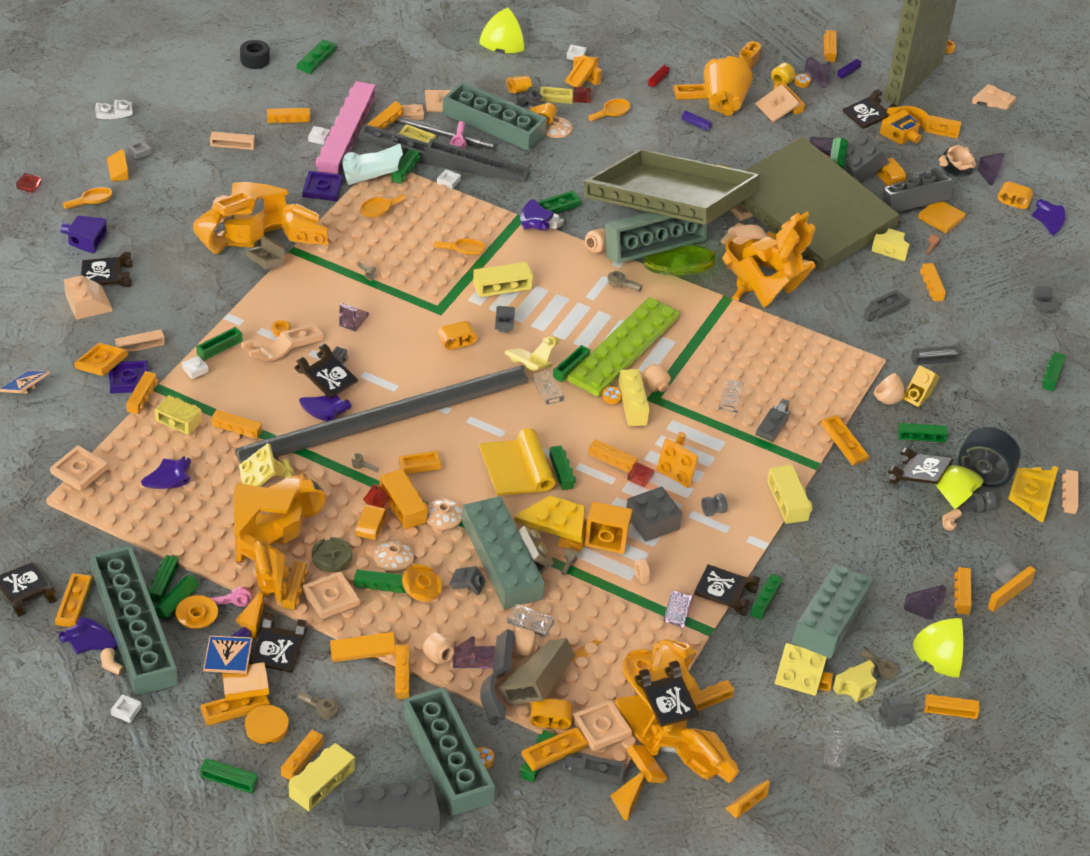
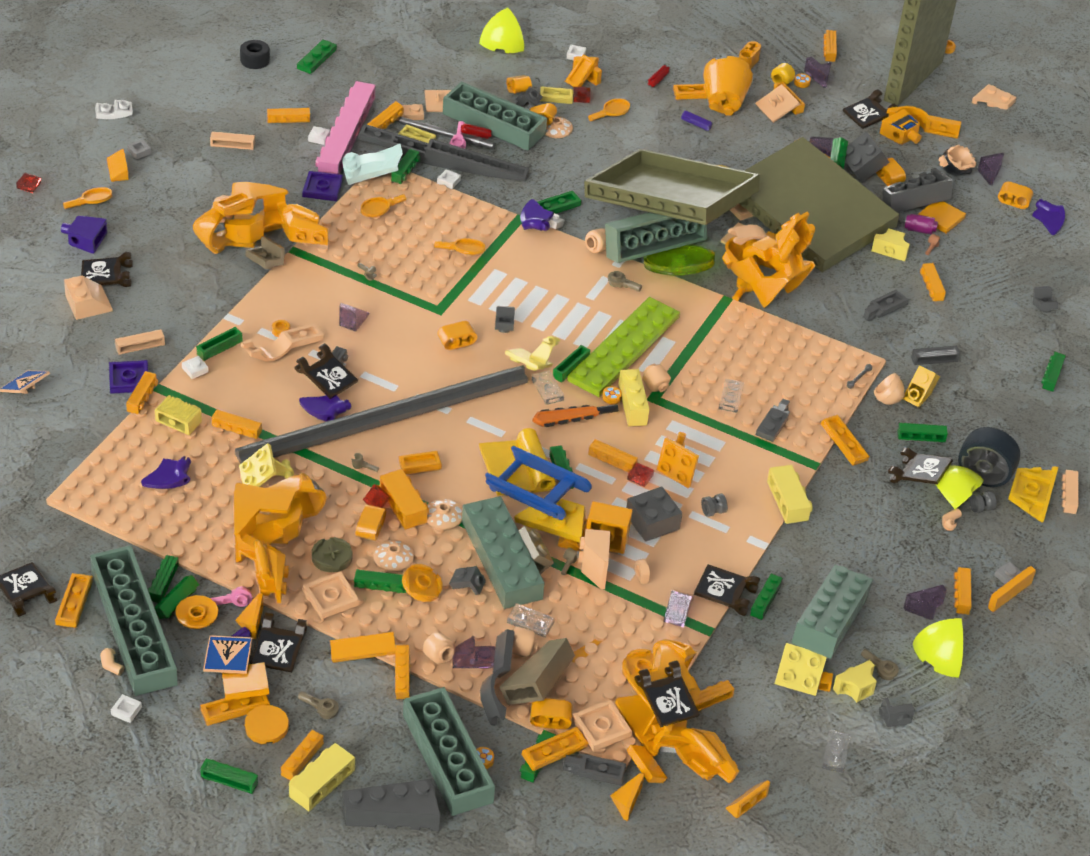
(79, 468): light nougat plate -> none
(87, 636): dark purple arm -> none
(101, 359): light orange tile -> none
(294, 585): light orange piece -> none
(476, 130): none -> red axle
(502, 279): light yellow brick -> none
(548, 504): none -> blue piece
(563, 416): none -> orange sword
(595, 555): none -> light nougat slope
(849, 68): dark purple axle -> none
(850, 384): none -> dark grey hinge
(921, 224): none -> magenta head
(951, 706): light orange piece -> none

